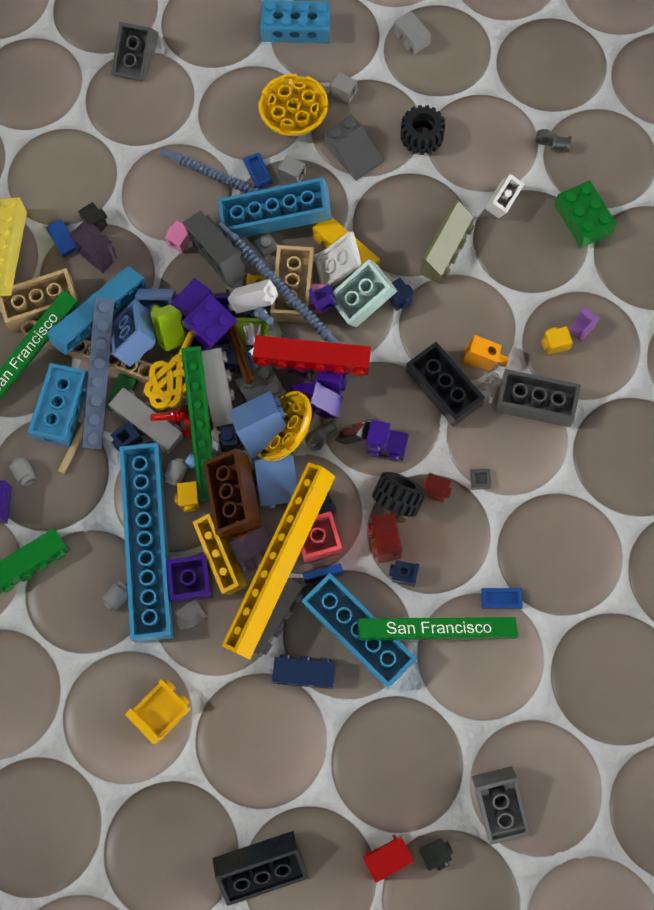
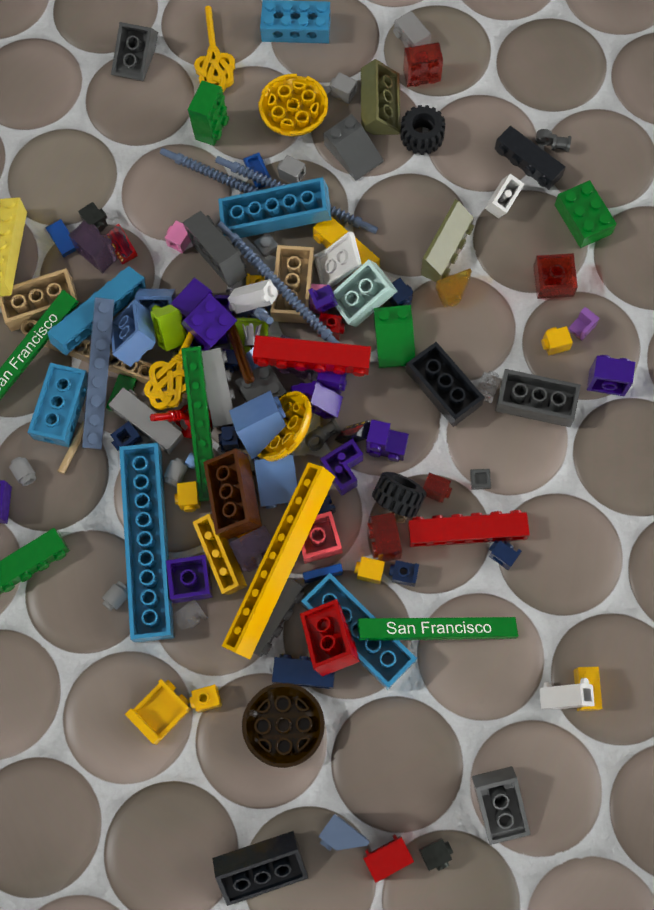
(122, 245): none -> slope
(205, 698): none -> yellow brick
(208, 113): none -> green brick
(211, 66): none -> yellow piece
(236, 168): none -> sand blue hose
(261, 723): none -> dark brown brick
(328, 638): none -> red slope
(334, 323): none -> red brick
(340, 463): none -> dark purple brick
(341, 835): none -> sand blue slope
(369, 570): none -> yellow brick
(380, 99): none -> olive slope
(394, 335): none -> green slope
(423, 64): none -> clear red brick
(453, 288): none -> clear yellow slope
(468, 529): none -> red brick
(483, 354): light orange torso -> none
(501, 598): blue tile -> none
(503, 554): none -> dark blue brick
(529, 157): none -> black brick
(555, 276): none -> clear red brick
(567, 695): none -> white brick
(593, 677): none -> yellow brick
(611, 375): none -> dark purple brick

